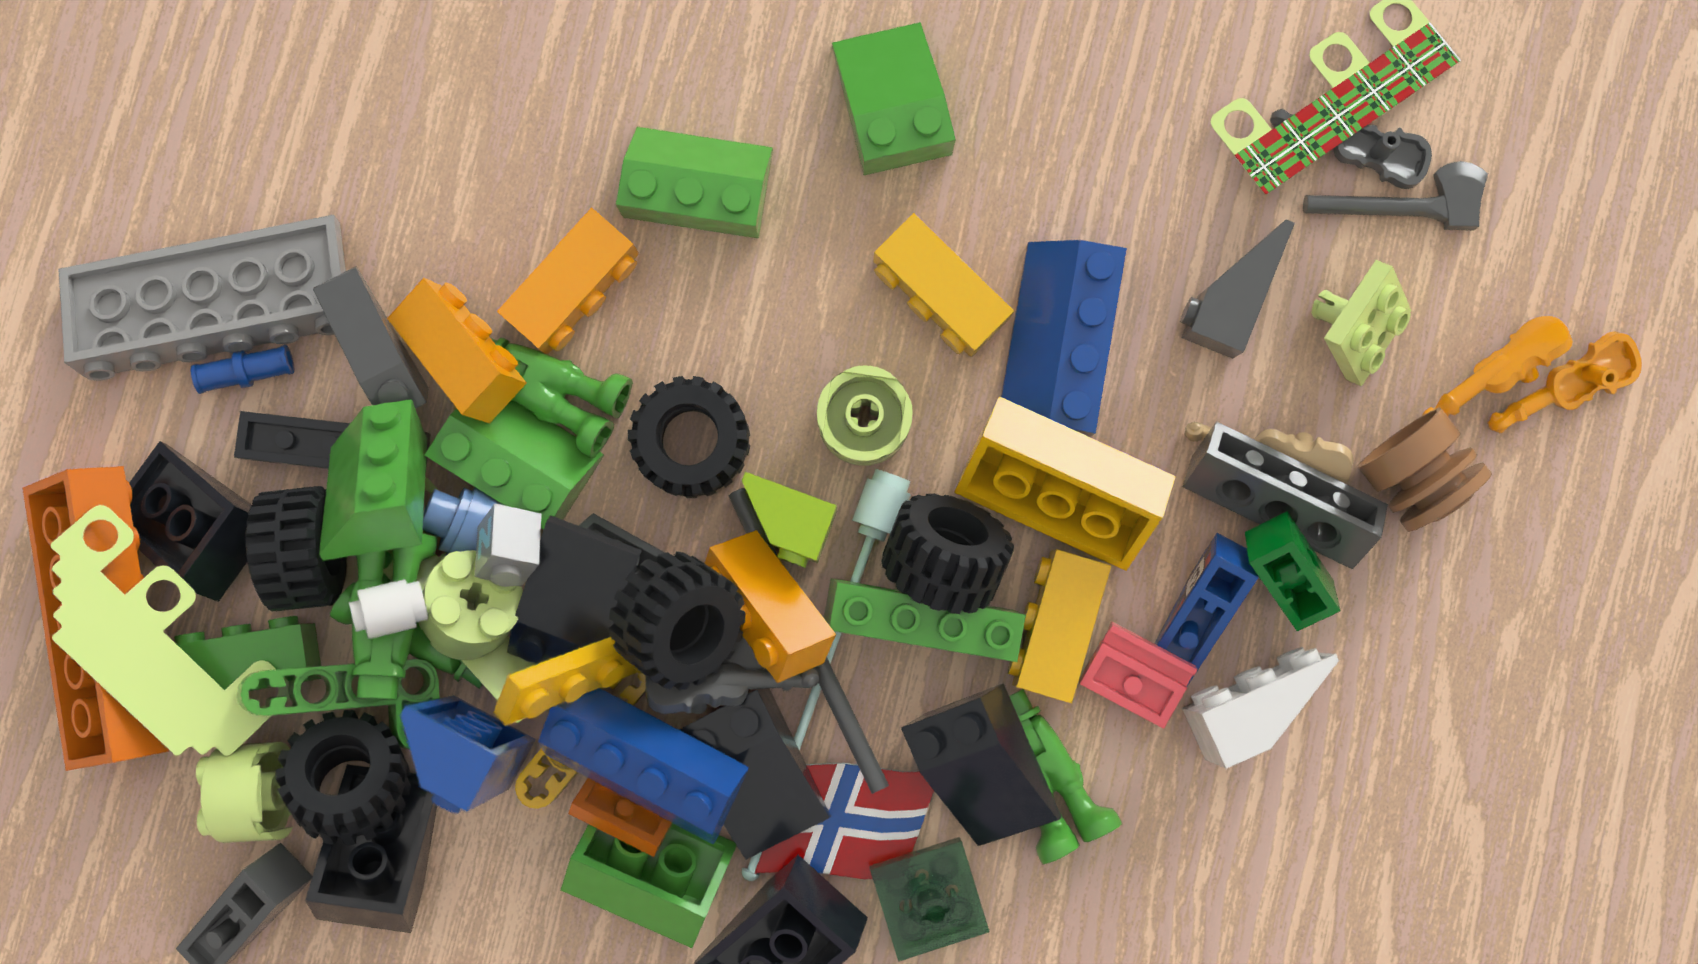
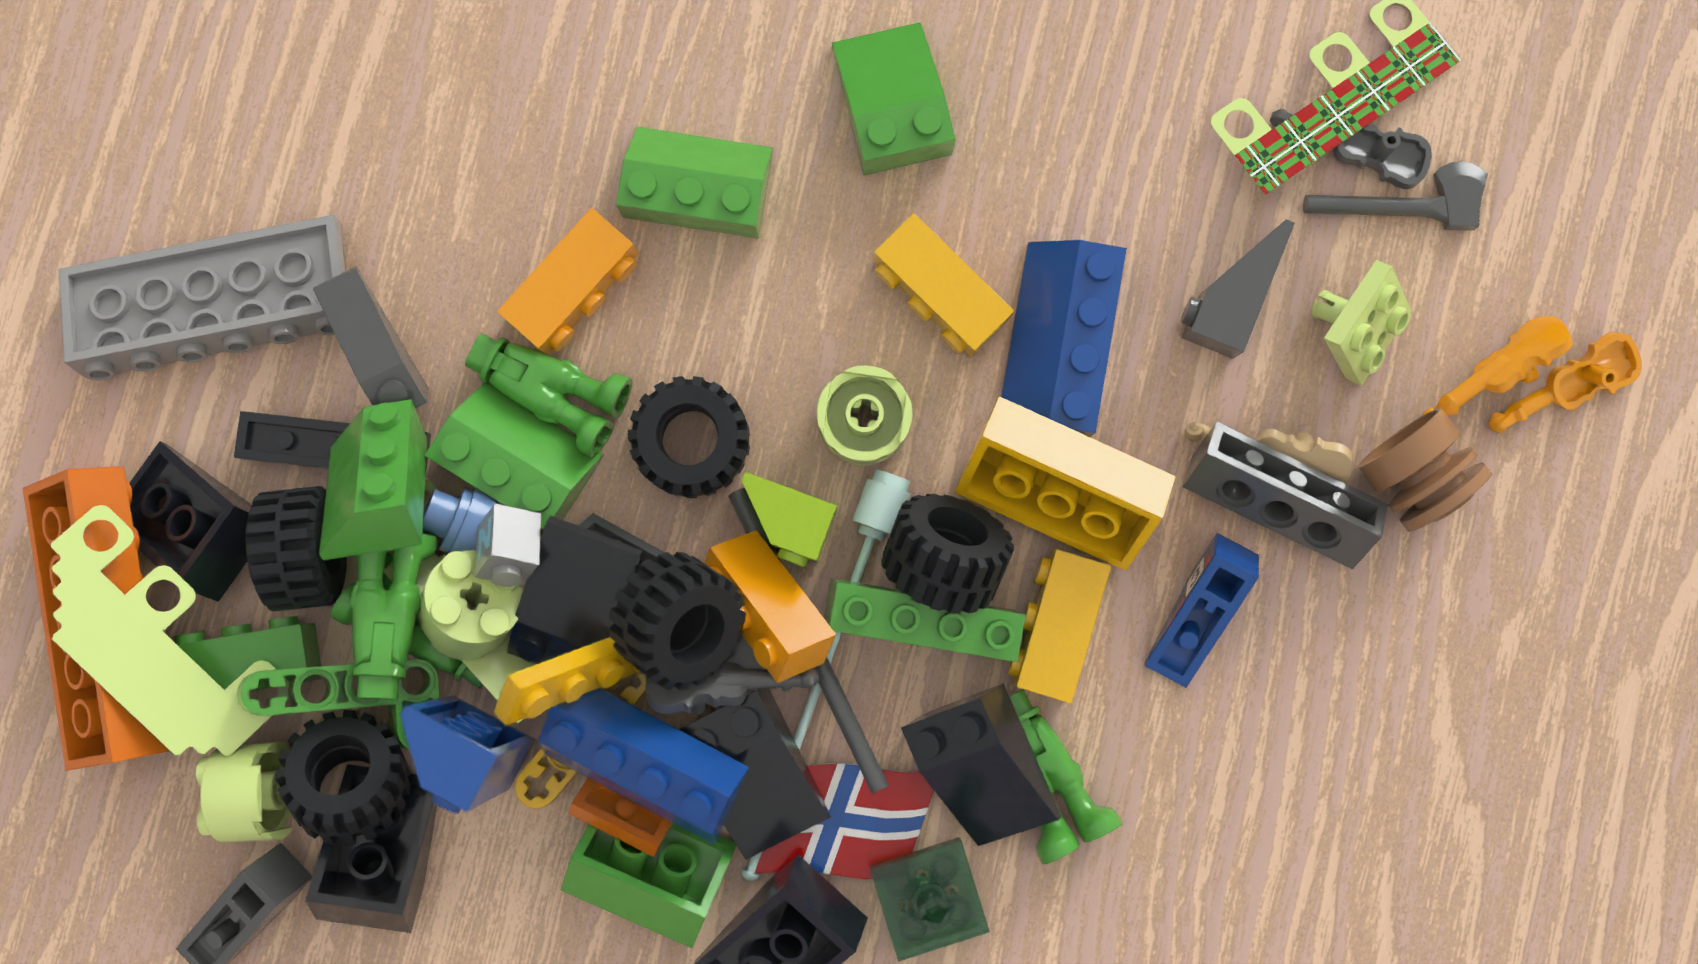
(242, 369): blue pin -> none
(388, 608): white brick -> none
(457, 350): light orange brick -> none
(1137, 675): coral plate -> none
(1257, 709): white slope -> none
(1292, 571): green brick -> none

